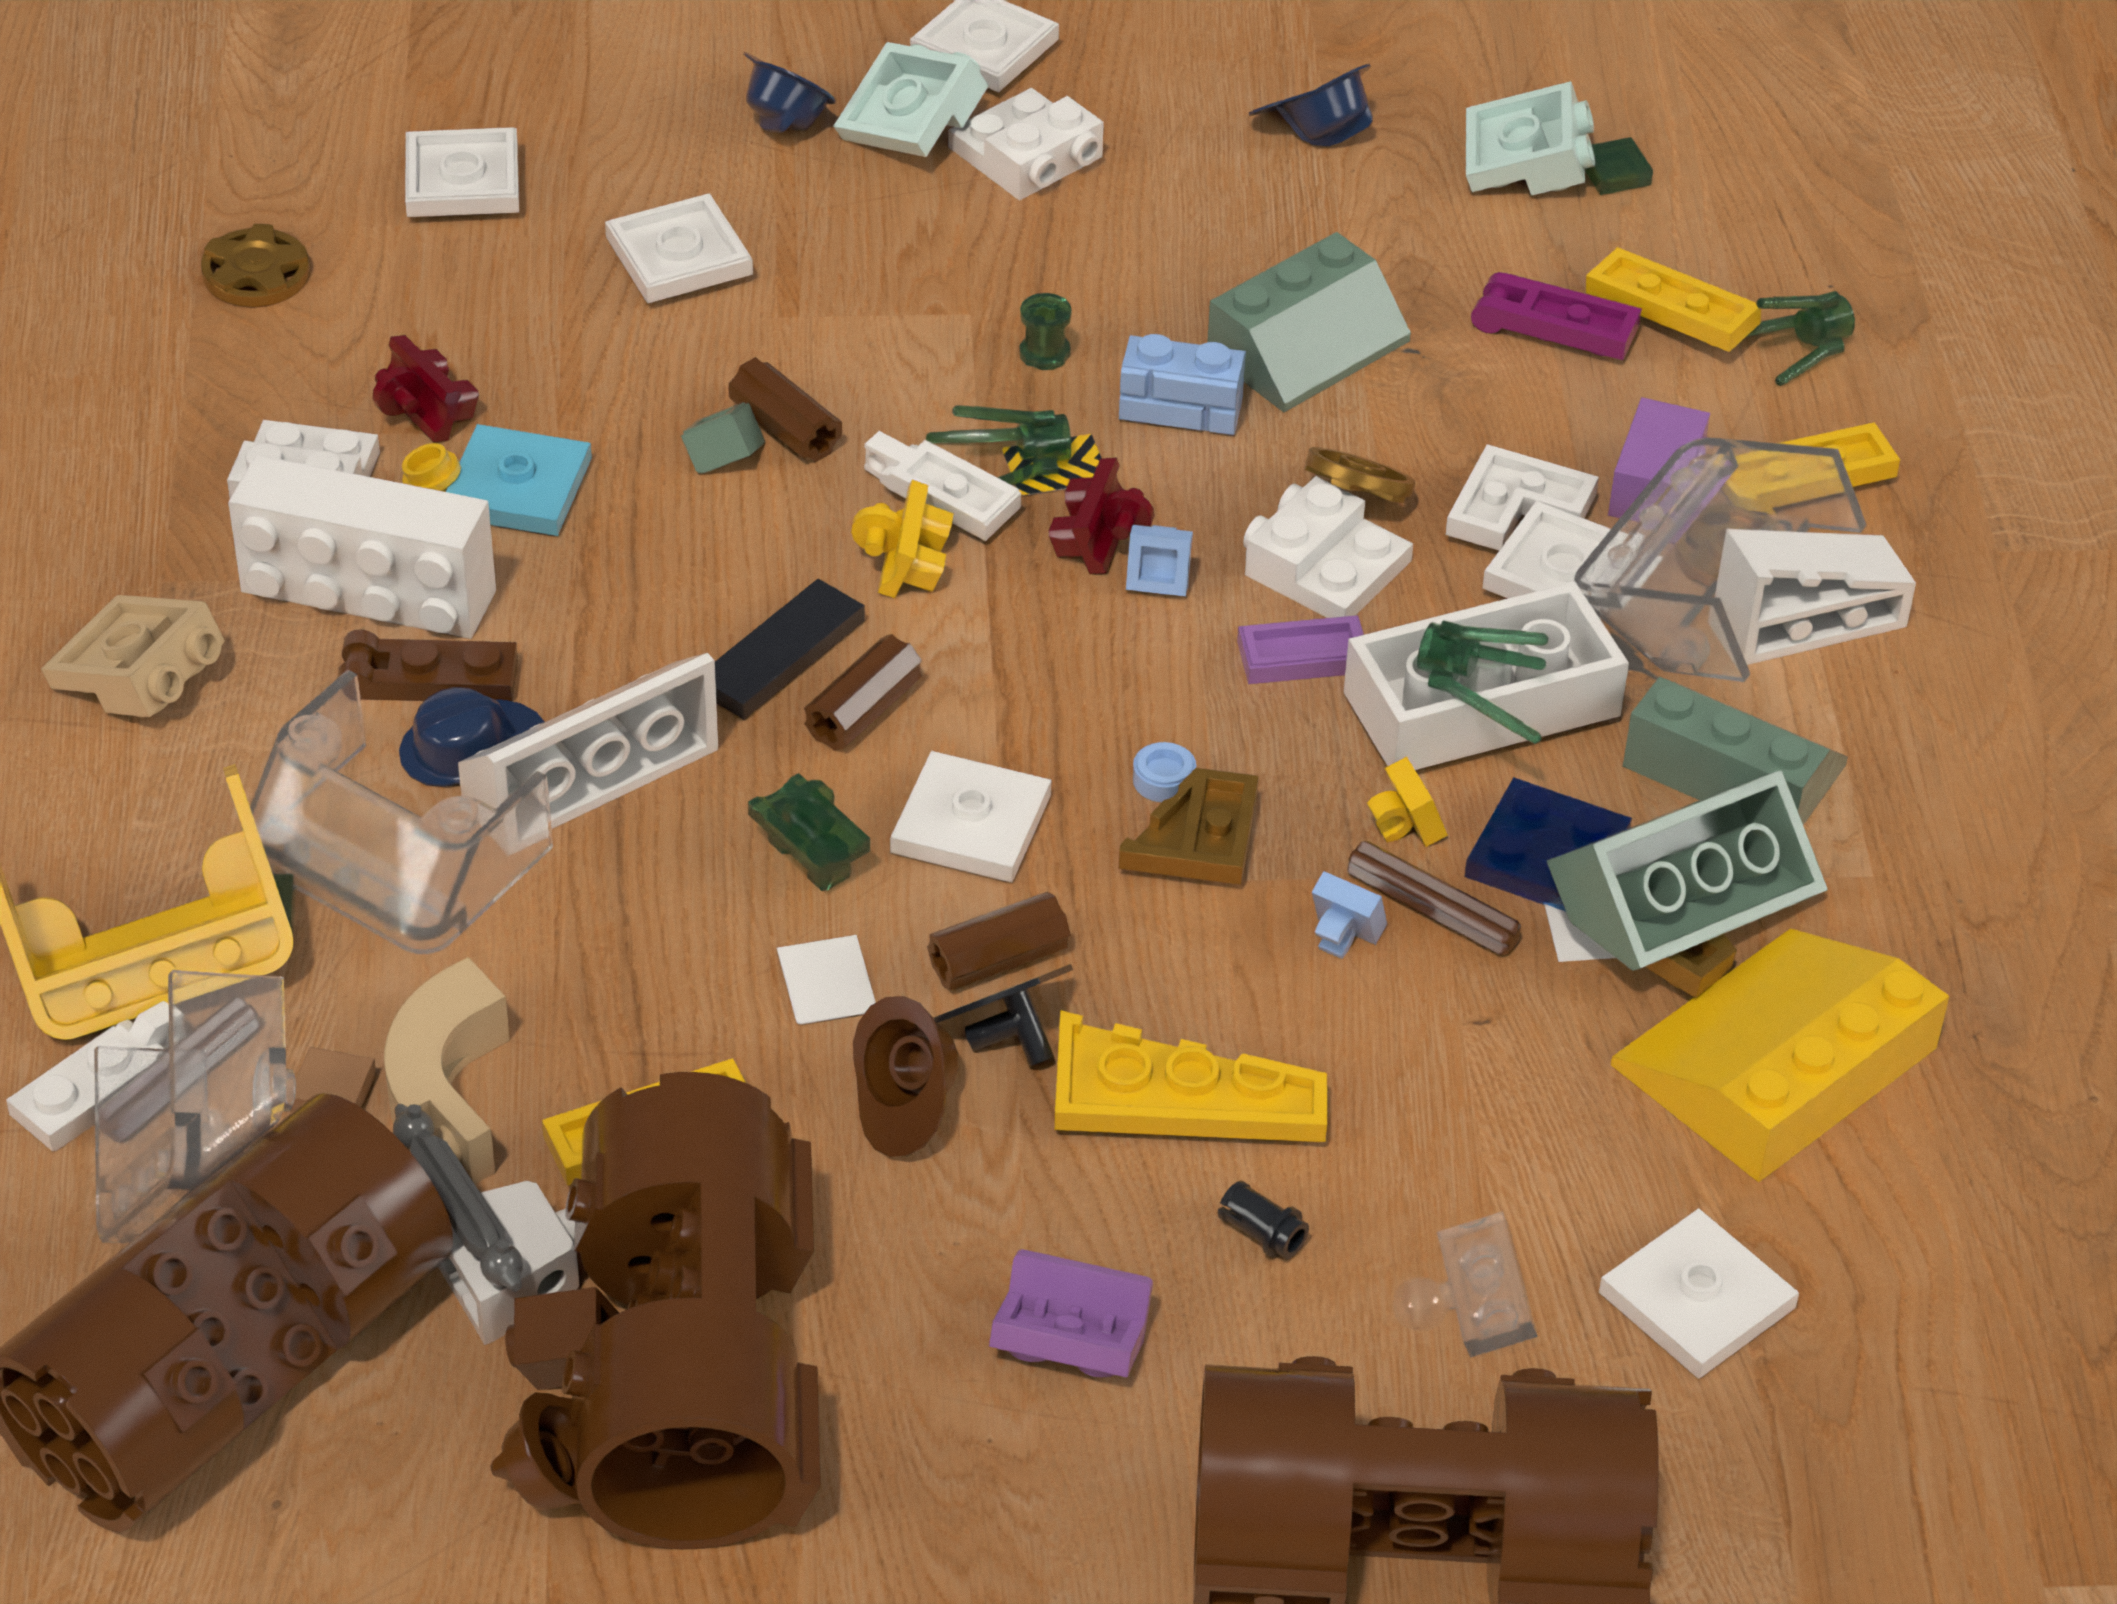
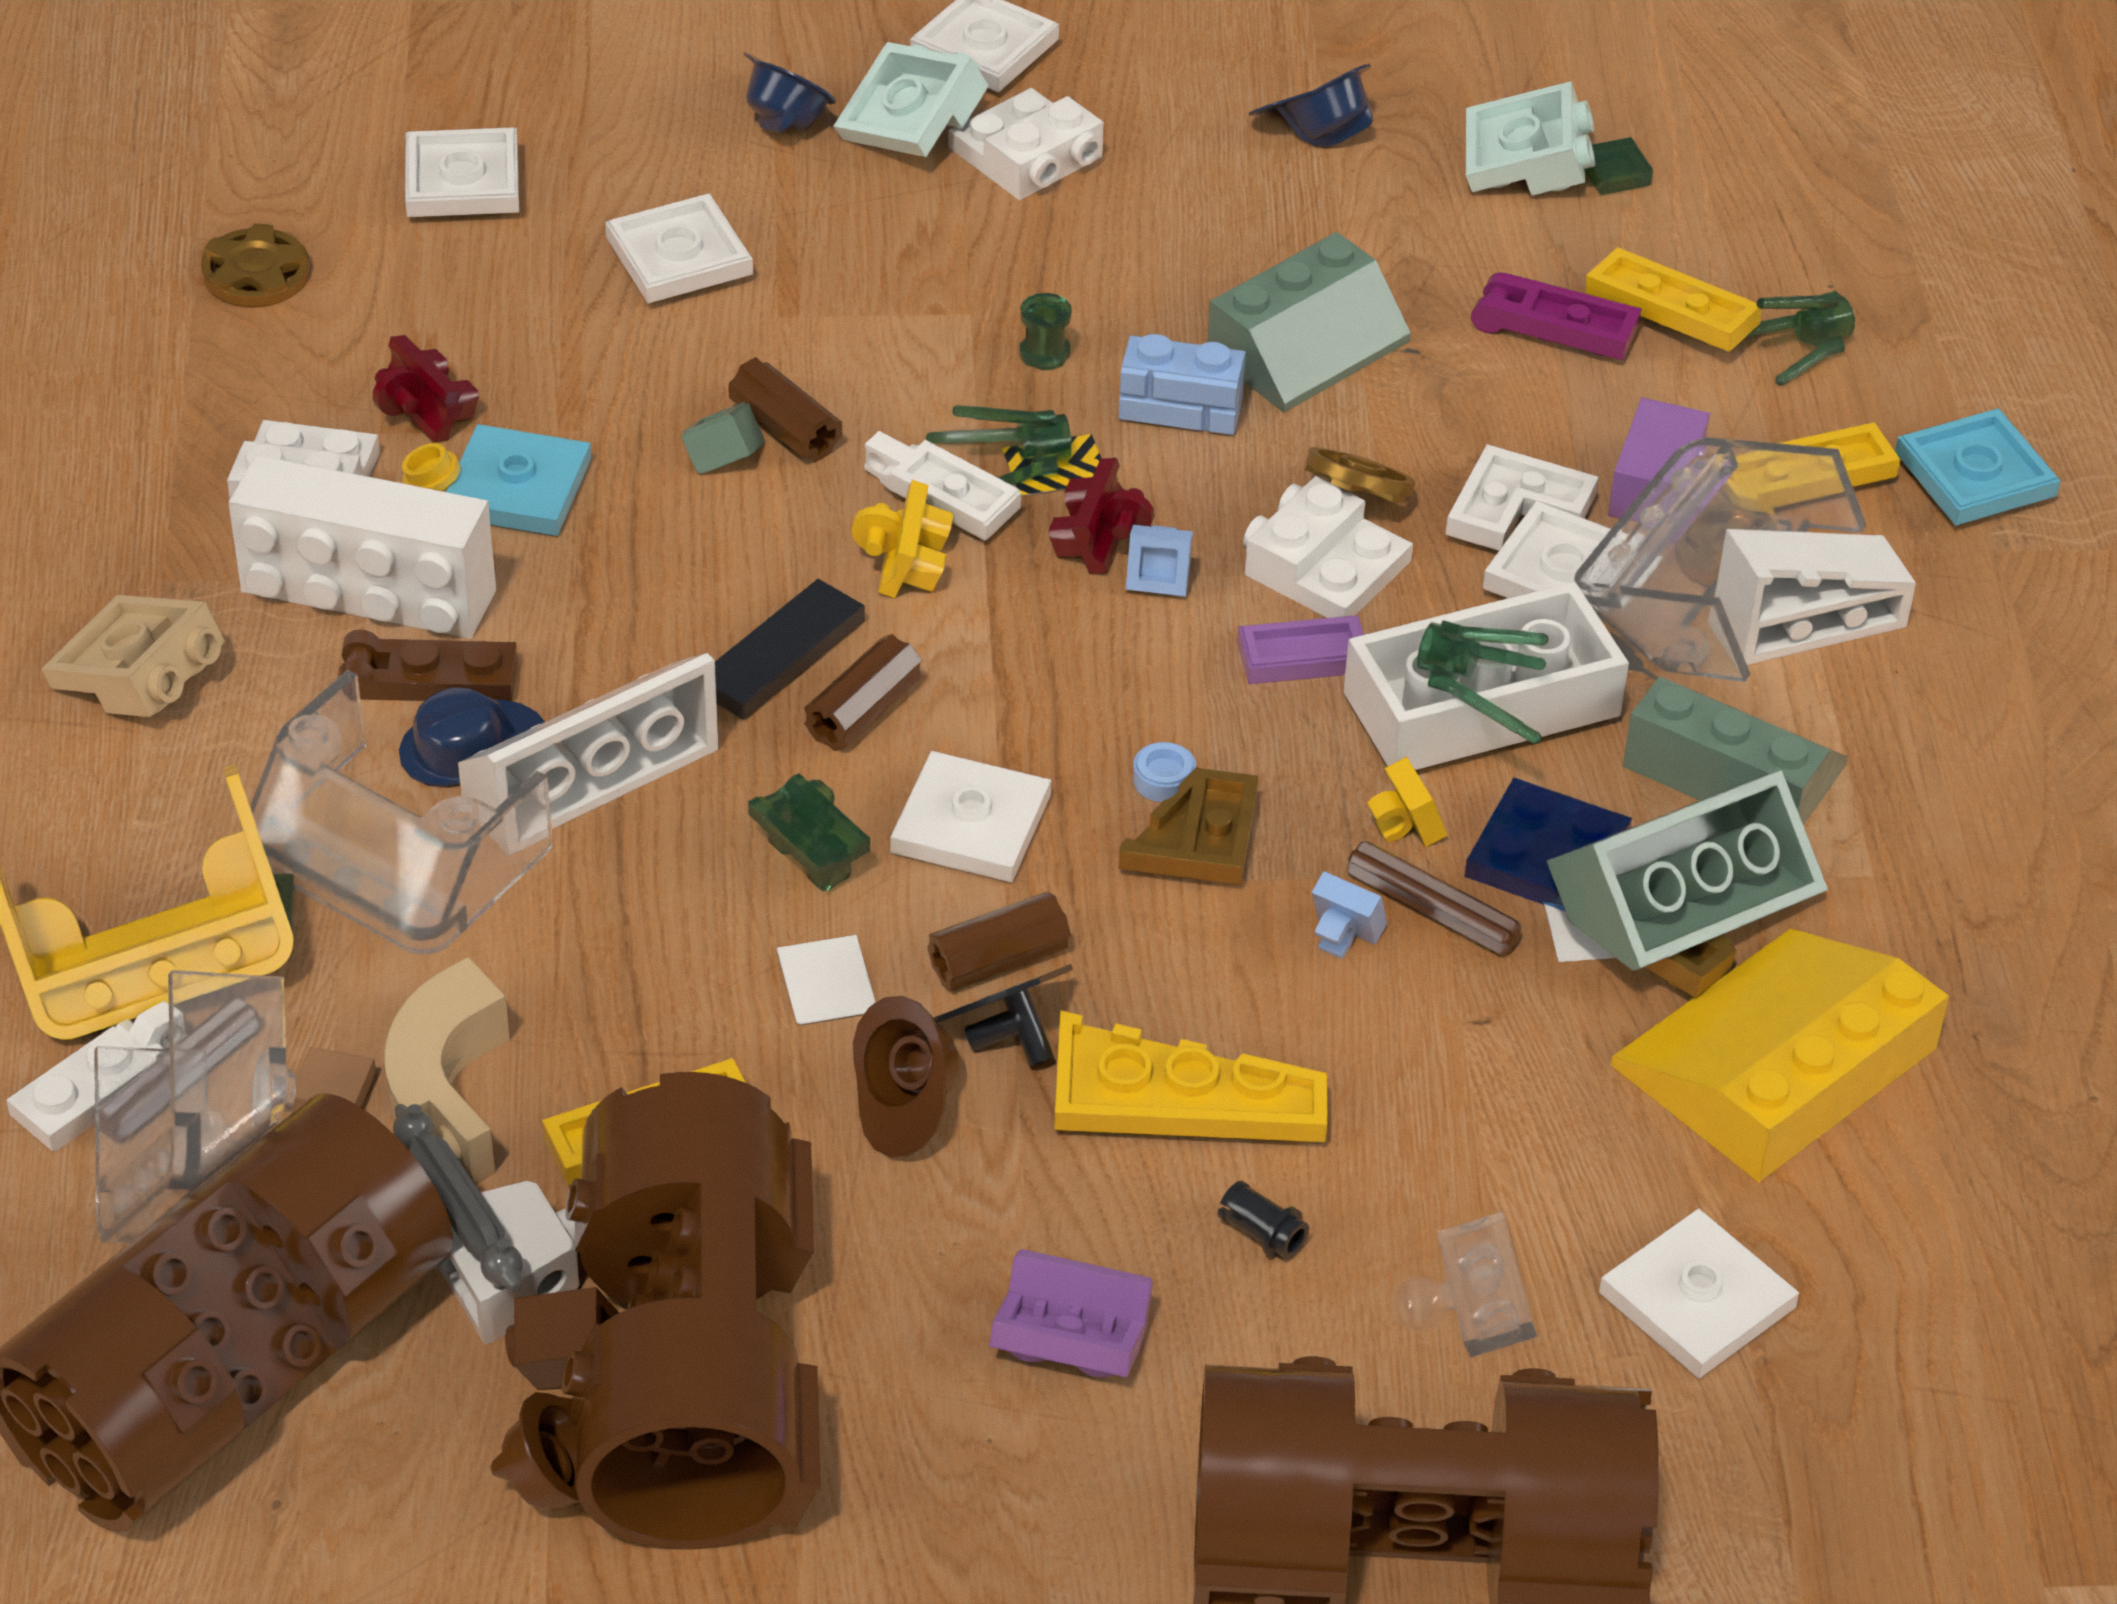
(1977, 466): none -> medium azure plate

